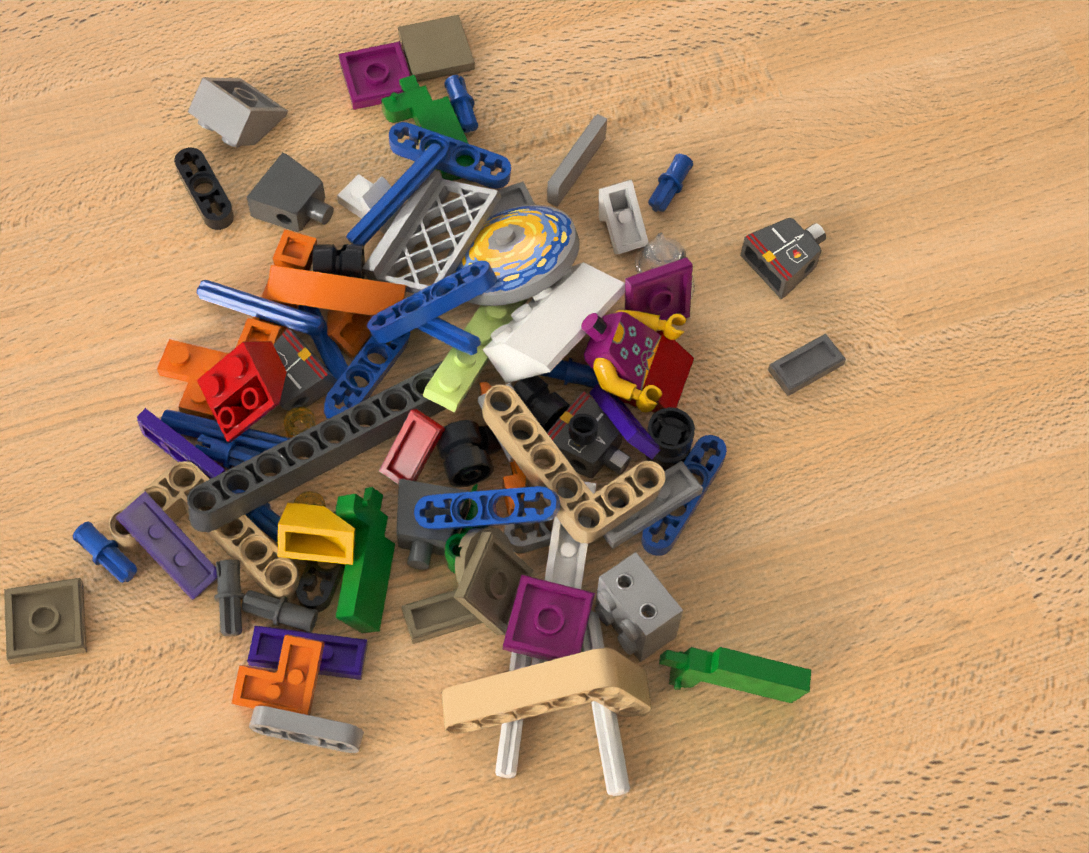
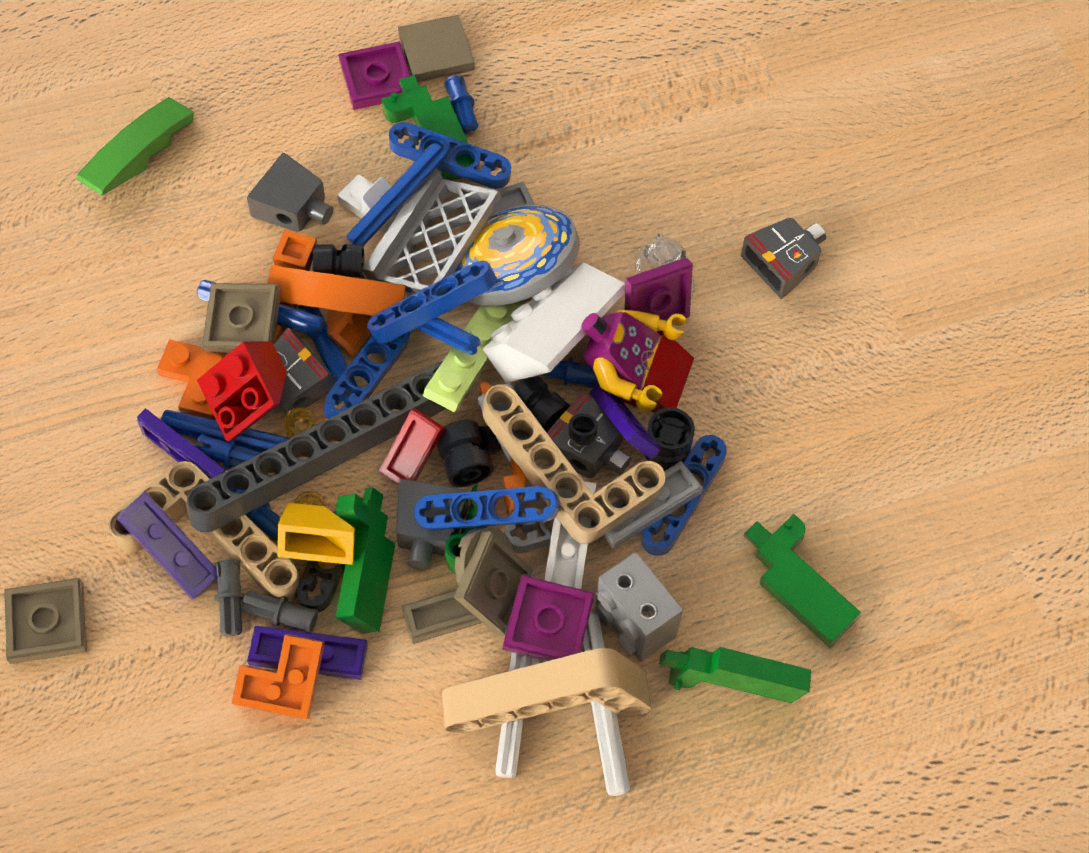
(105, 552): blue axle -> none
(130, 149): none -> bright green slope
(204, 201): black beam -> none
(235, 110): light grey slope -> none
(240, 315): none -> dark tan tile
(306, 729): light grey beam -> none
(576, 160): light grey tile -> none
(623, 217): white slope -> none
(670, 182): blue axle -> none
(798, 585): none -> green piece
(806, 364): flat silver tile -> none

